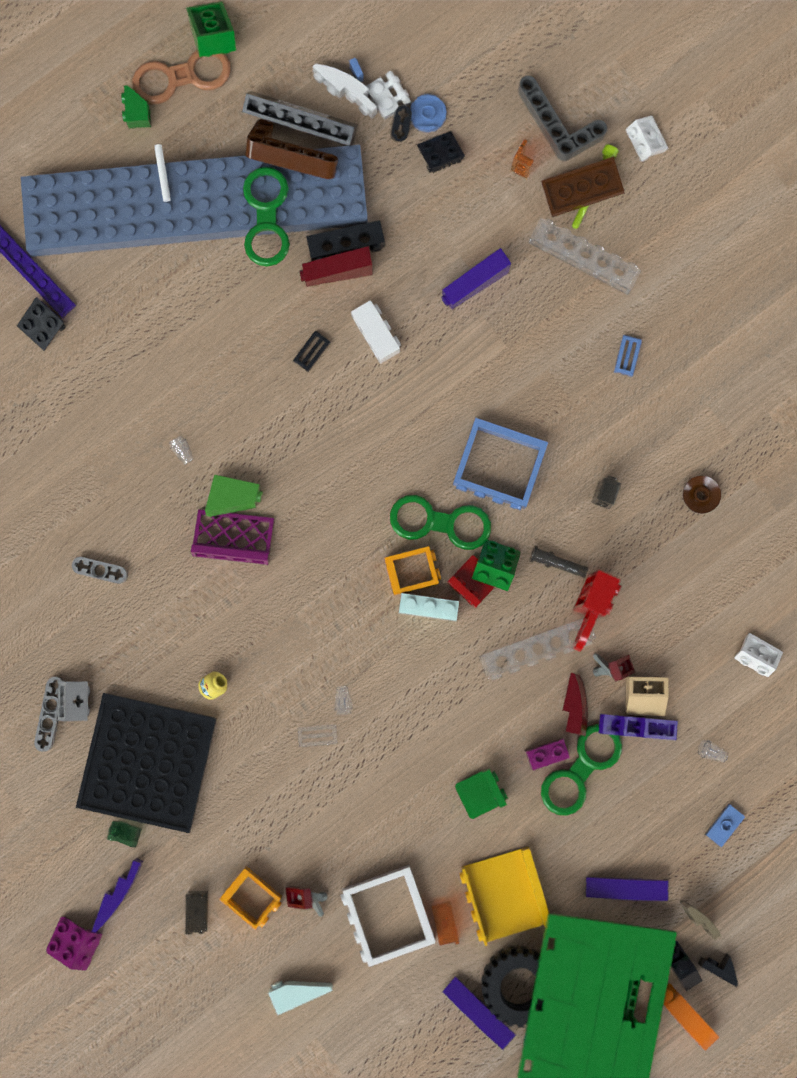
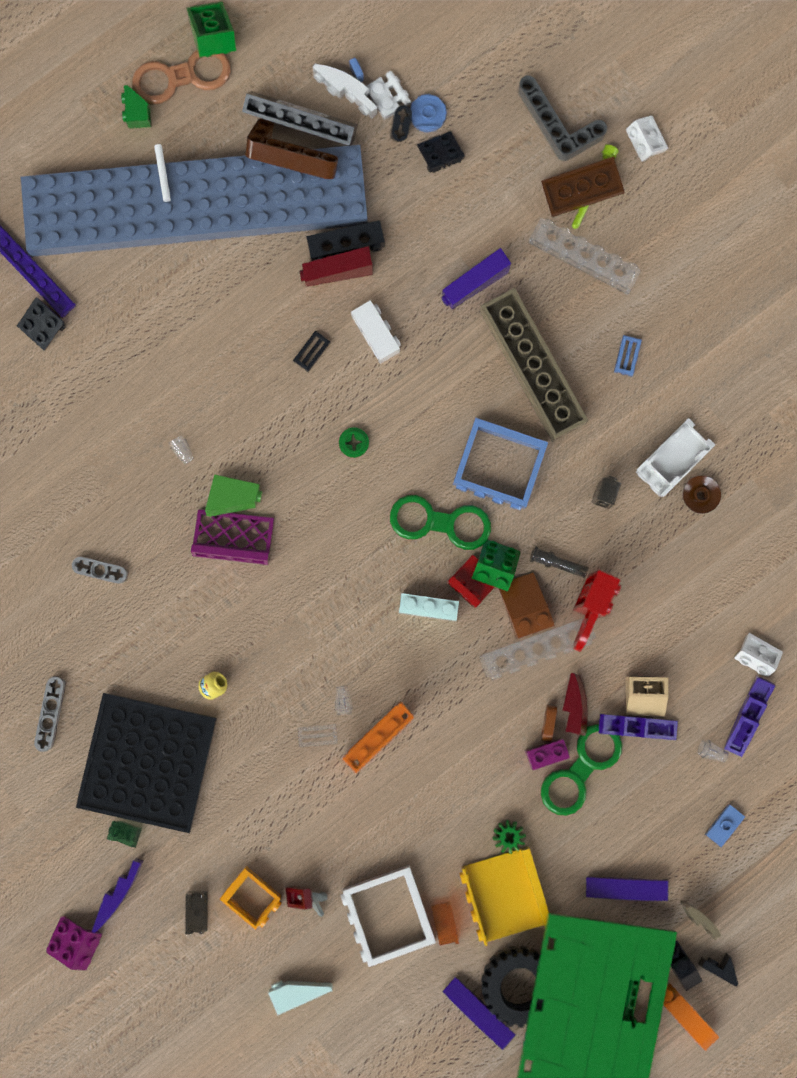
(66, 708): light grey brick -> none
(266, 216): green bar -> none
(360, 436): none -> green gear
(377, 737): none -> orange window
(435, 573): light orange window -> none
(481, 793): green bracket -> none
(516, 836): none -> green gear
(522, 164): clear orange panel -> none
(526, 606): none -> dark orange slope
(533, 364): none -> dark tan brick
(549, 723): none -> dark orange beam
(616, 669): dark red piece -> none
(674, 458): none -> white piece
(749, 716): none -> dark purple slope

